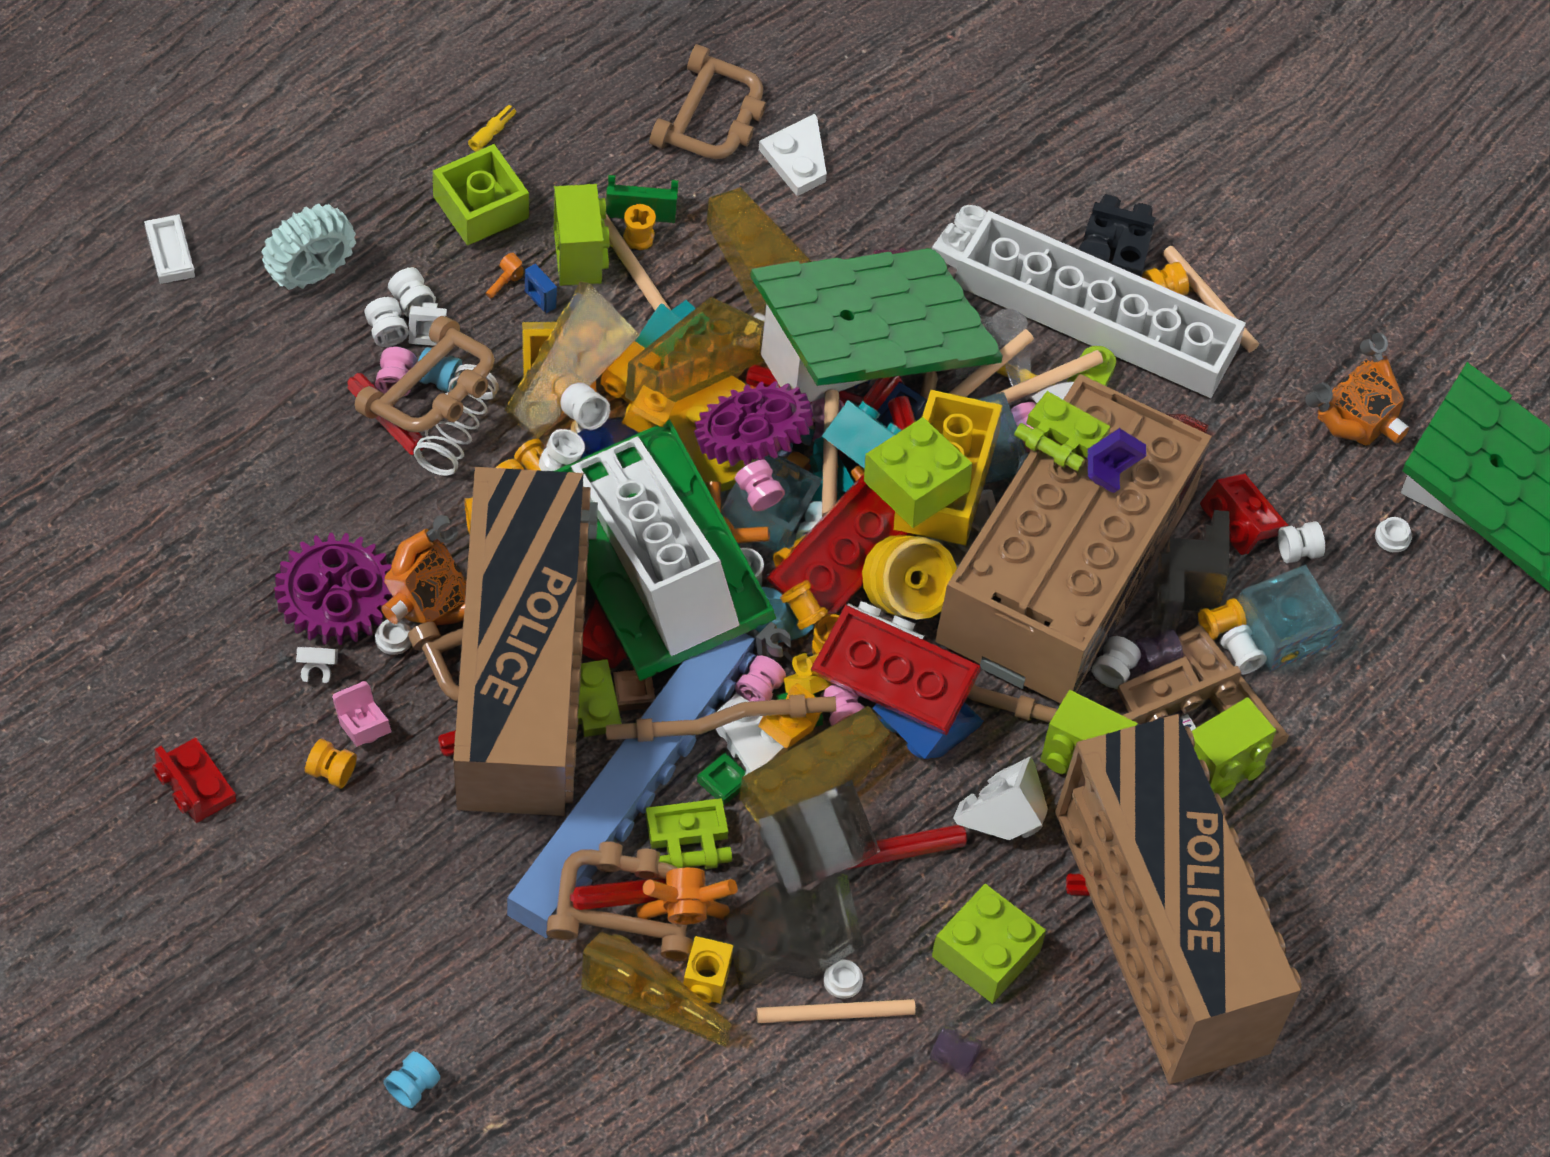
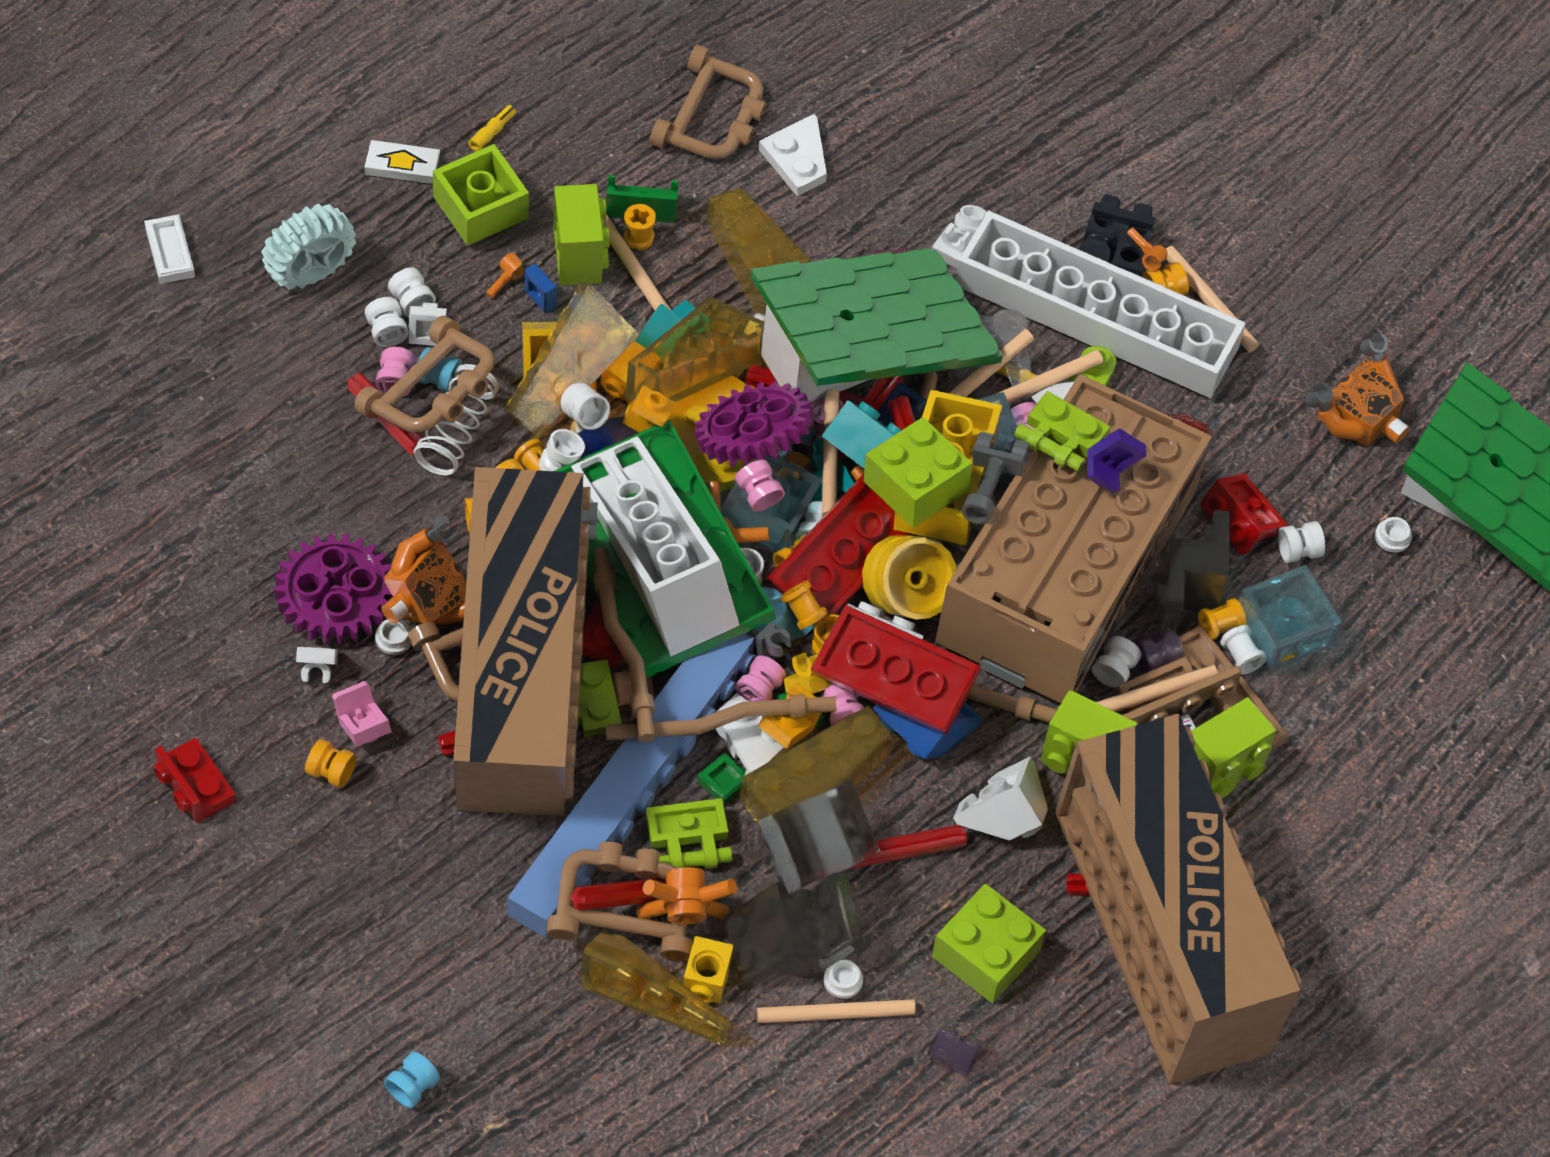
(401, 161): none -> white tile
(641, 702): none -> medium nougat bar
(979, 506): none -> dark grey bar
(1153, 254): none -> orange hand
(1158, 689): none -> light nougat bar

